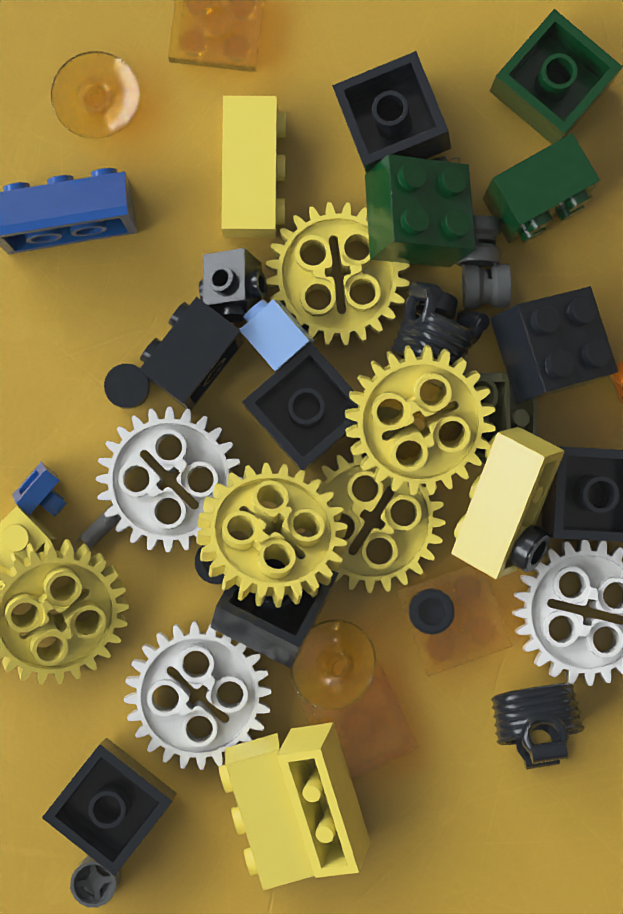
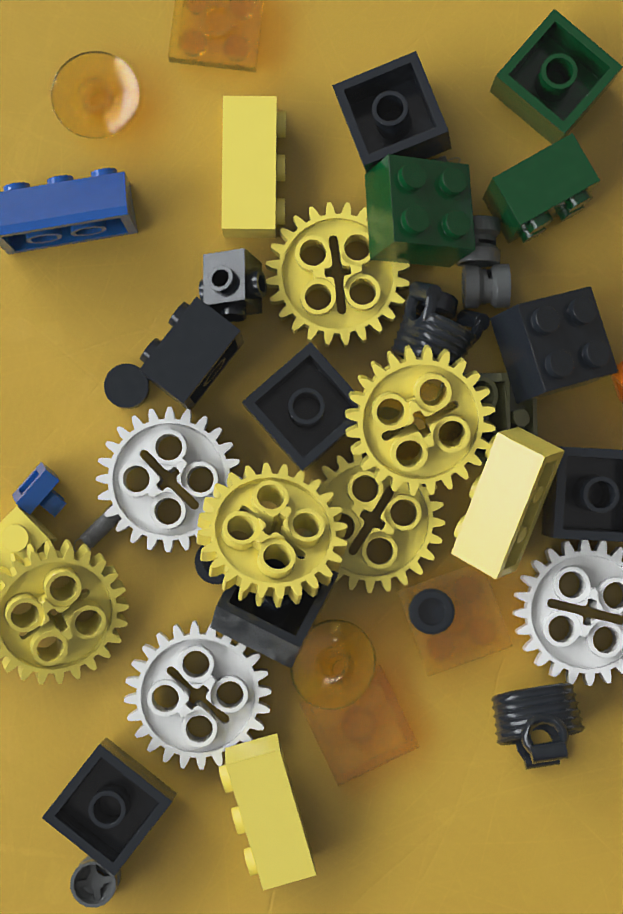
(274, 332): light blue brick -> none
(324, 800): light yellow brick -> none
(530, 548): black tile -> none

